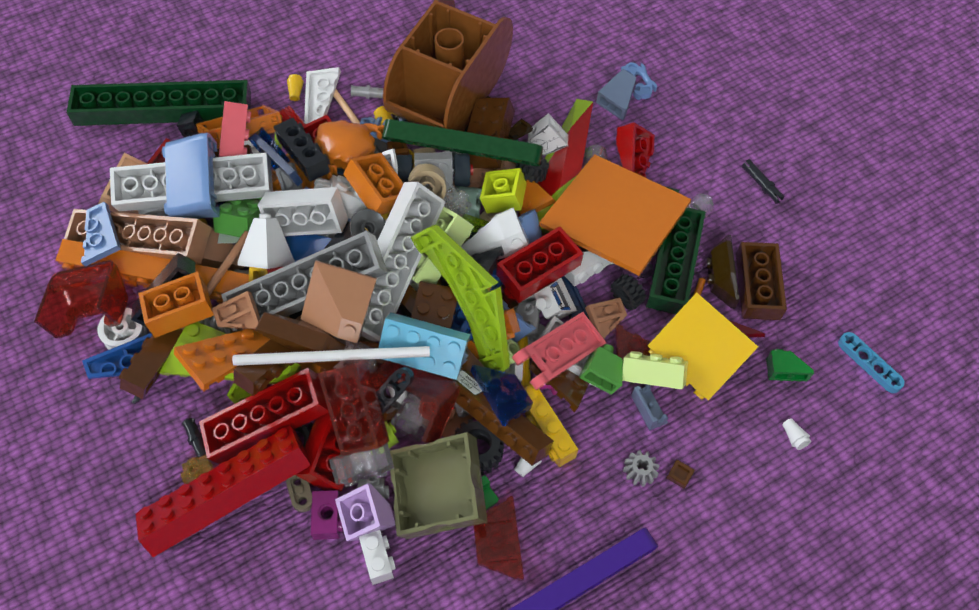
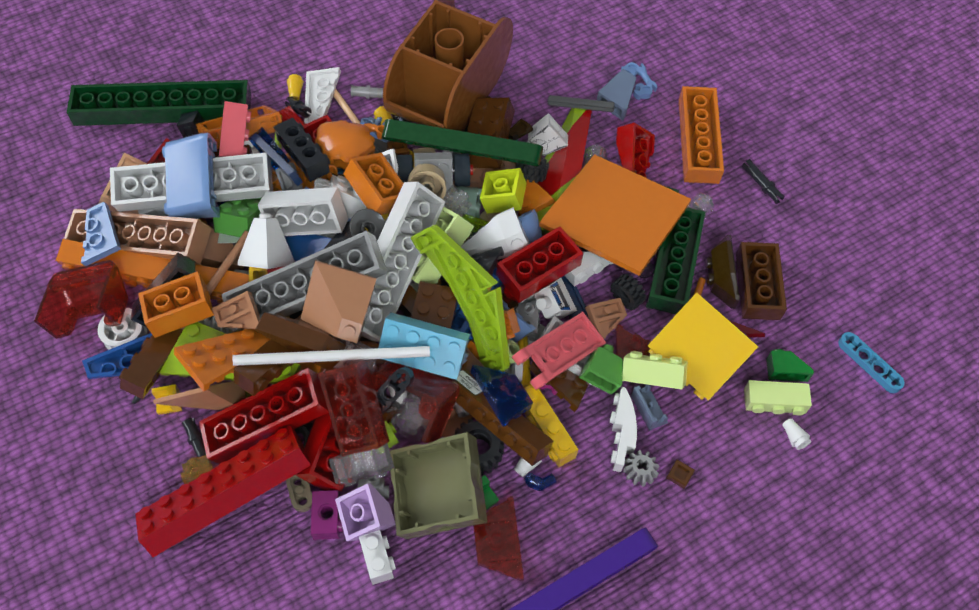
(164, 391): none -> yellow panel
(215, 398): none -> nougat slope
(298, 106): none -> black pin
(538, 483): none -> clear blue arm
(581, 103): none -> dark grey axle
(625, 427): none -> white slope
(700, 135): none -> orange brick
(777, 397): none -> yellowish green brick

